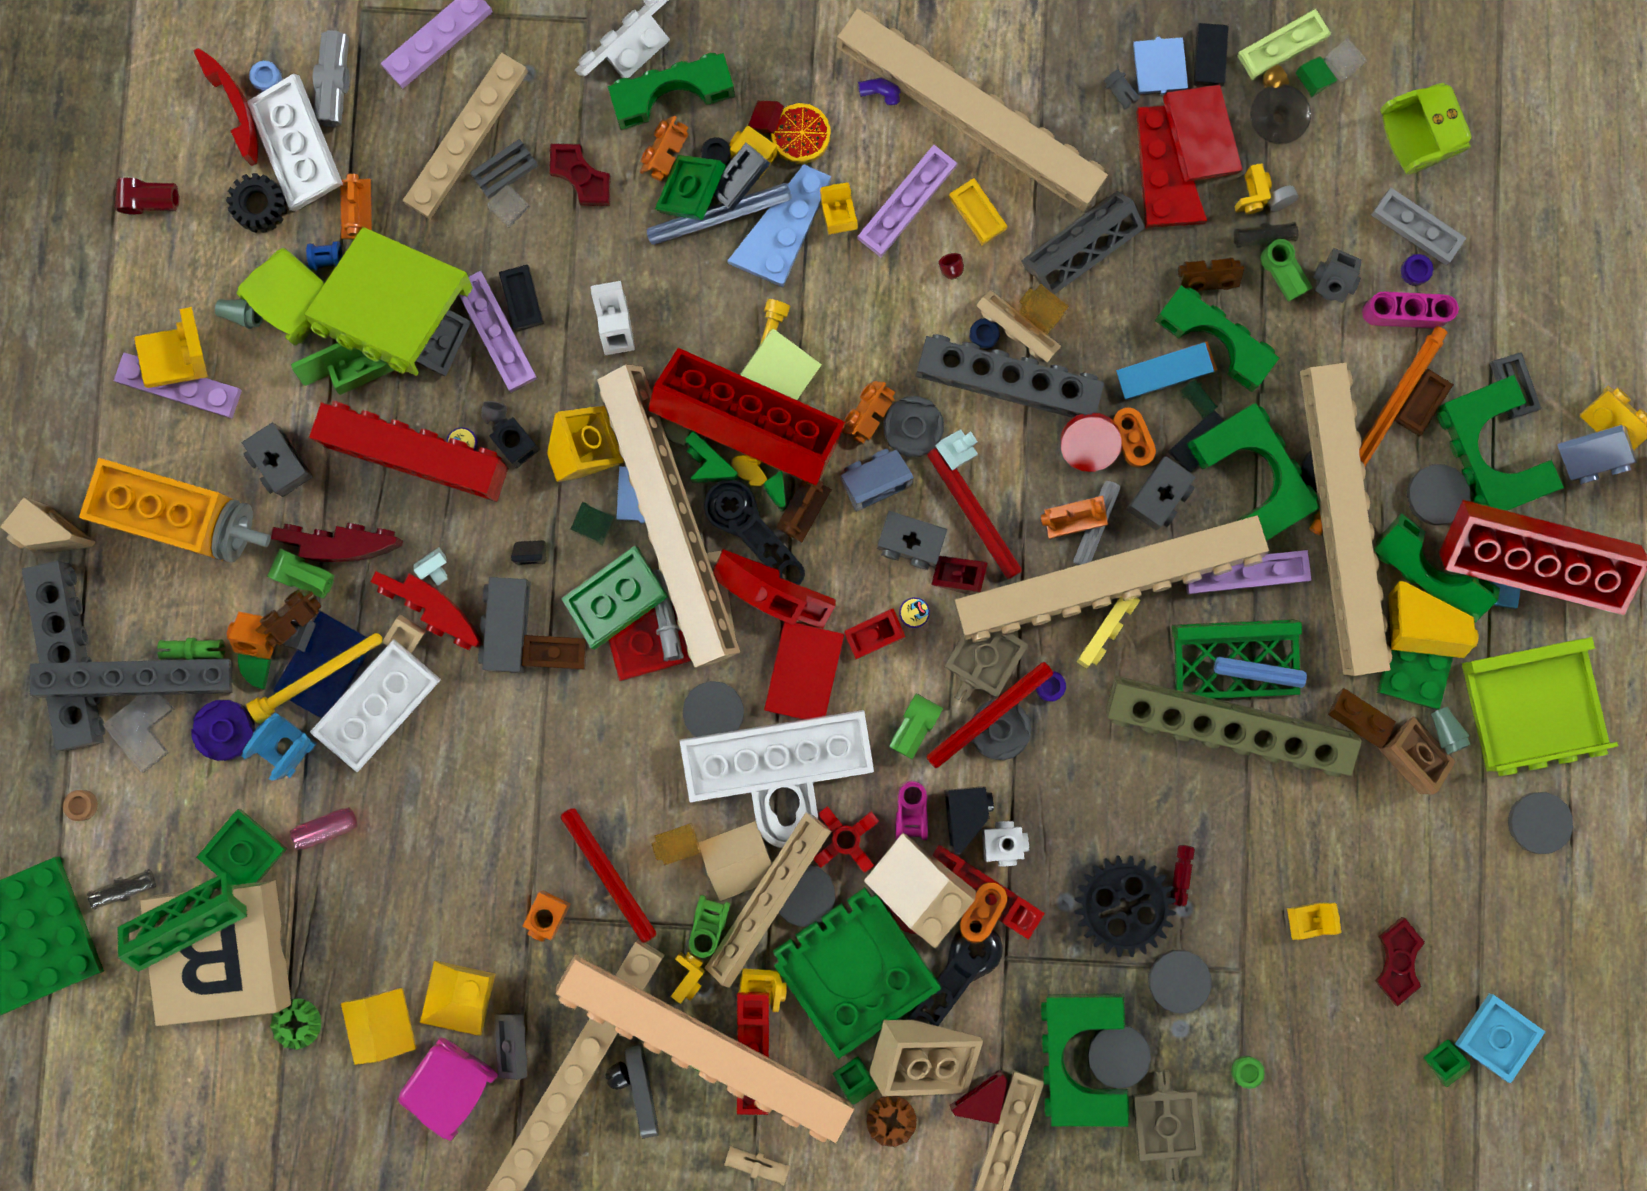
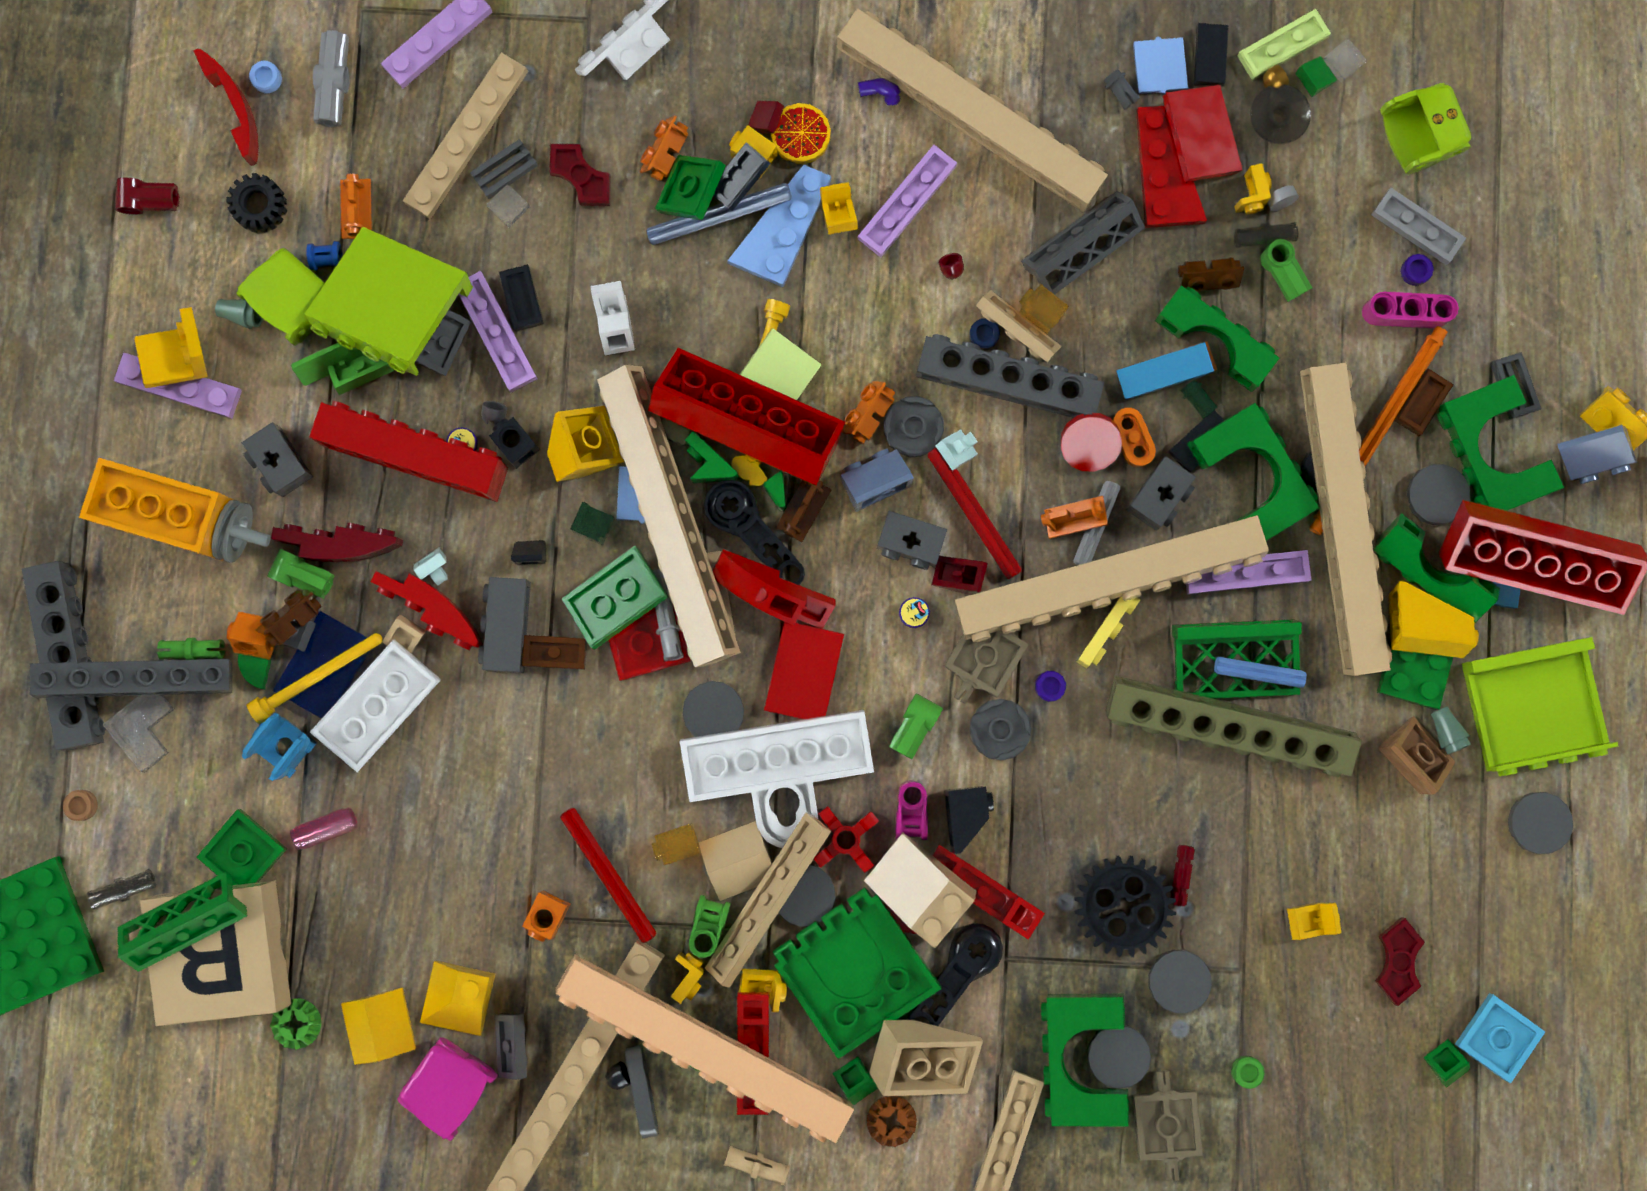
(43, 529): tan slope -> none
(222, 730): dark purple tile -> none
(294, 142): white plate -> none
(635, 97): green arch -> none
(716, 149): black tile -> none
(874, 633): red slope -> none
(978, 211): yellow tile -> none
(983, 913): orange plate -> none
(983, 1101): dark red slope -> none
(989, 715): red axle -> none
(993, 840): white brick -> none
(1337, 276): dark grey brick -> none
(1362, 718): reddish brown plate -> none

